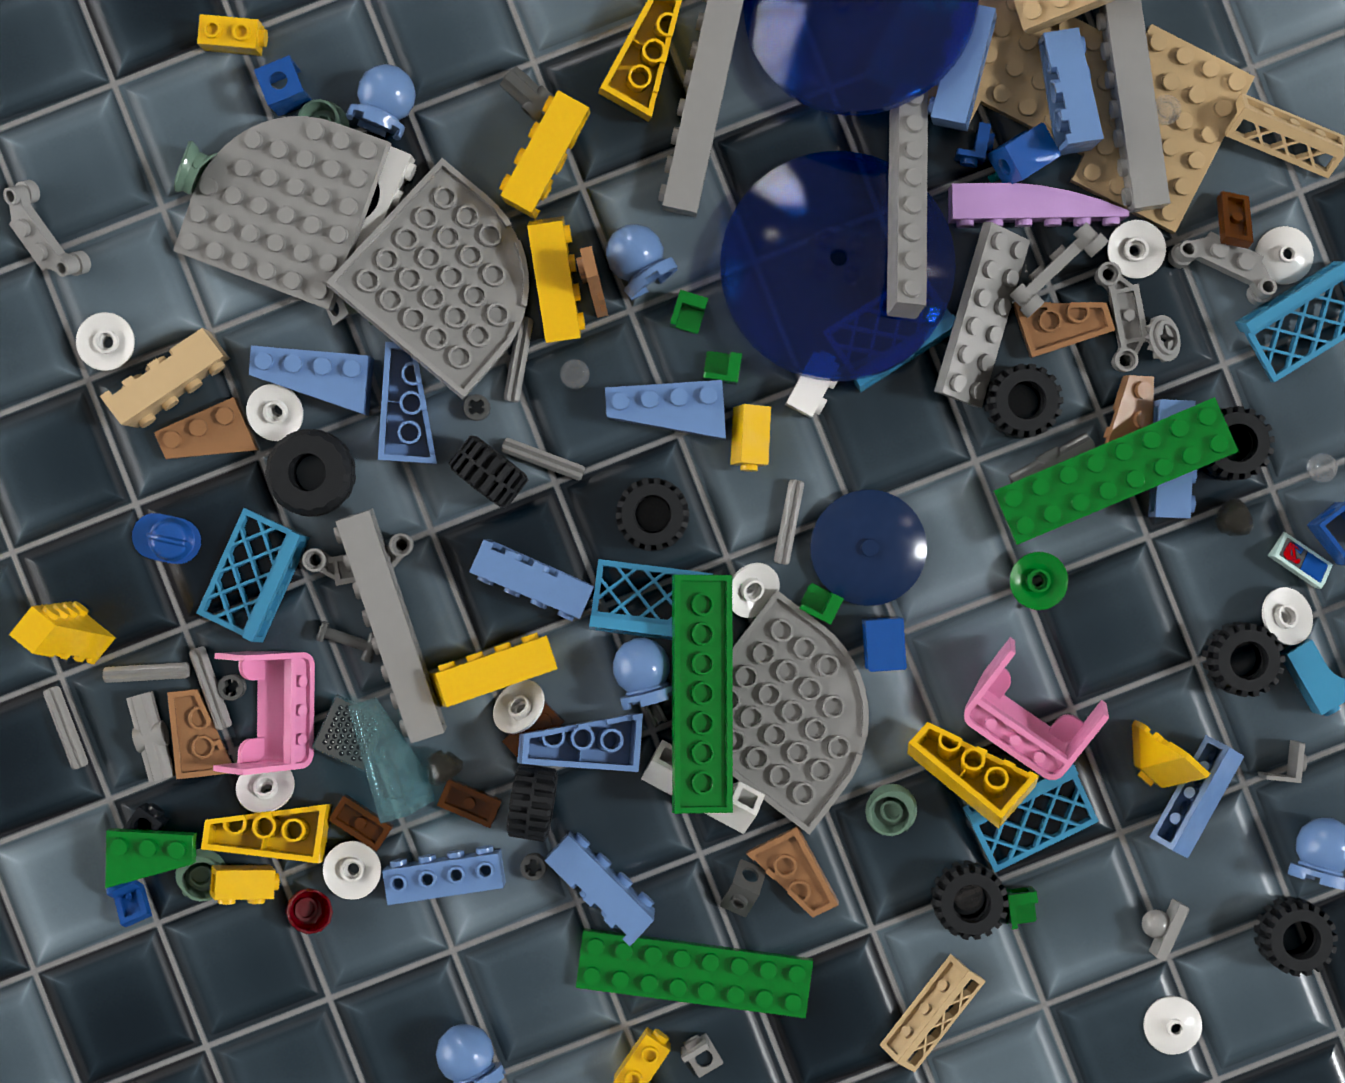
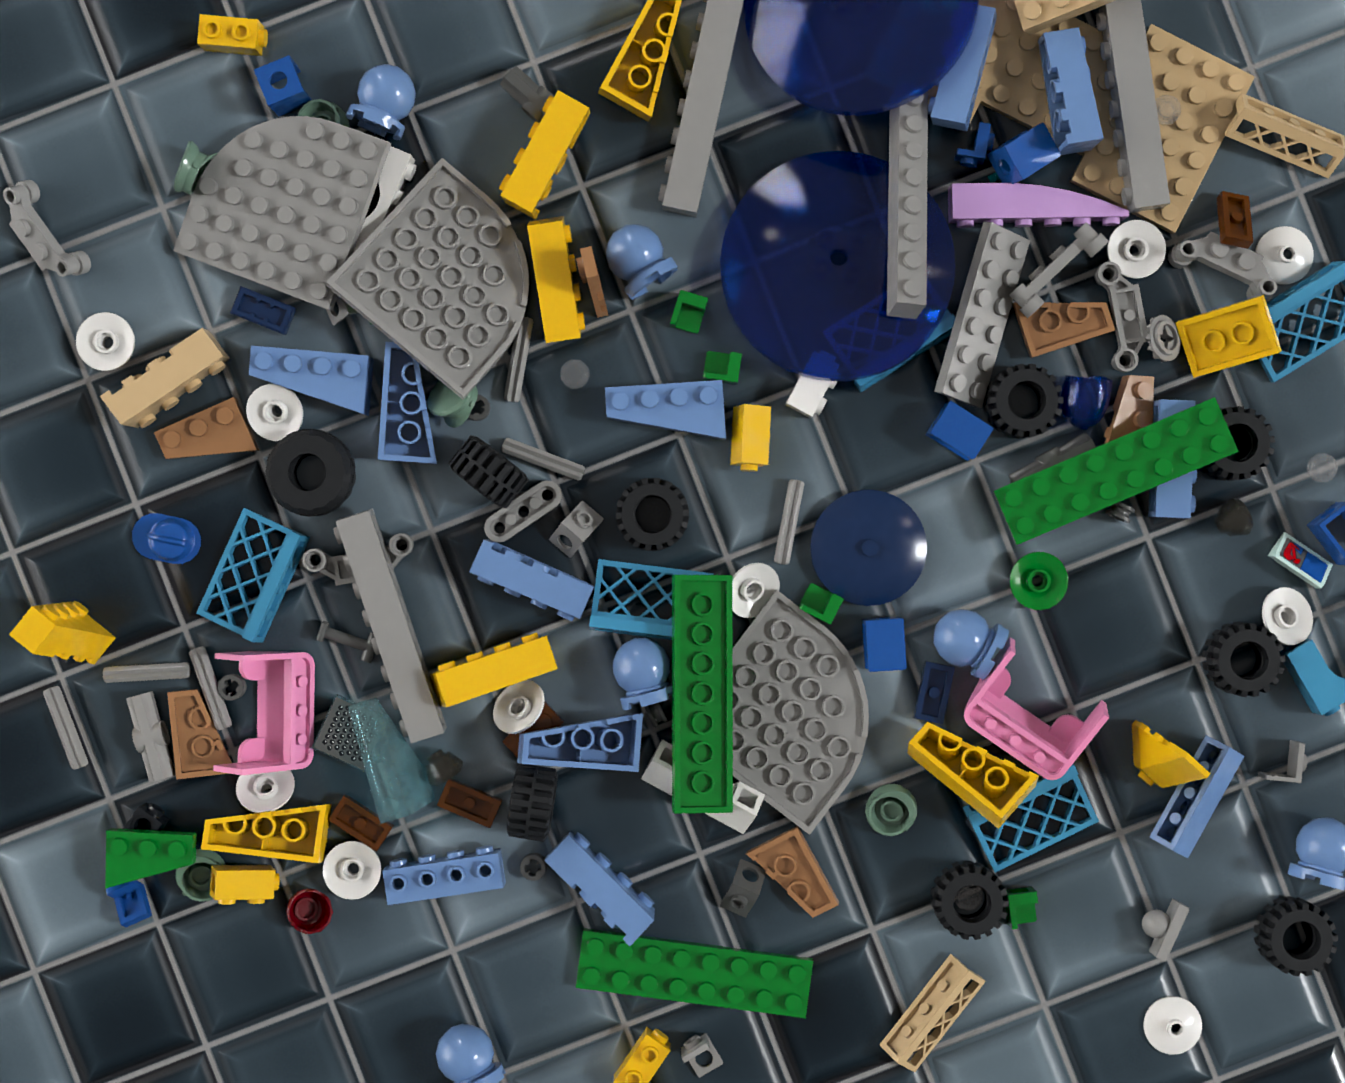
(263, 310): none -> dark blue plate
(449, 405): none -> sand green piece
(510, 516): none -> light grey plate
(576, 527): none -> light grey bracket
(933, 692): none -> dark blue plate
(959, 431): none -> blue piece
(966, 640): none -> medium blue tile
(1085, 400): none -> clear blue piece
(1120, 512): none -> dark grey bush
(1228, 336): none -> yellow plate

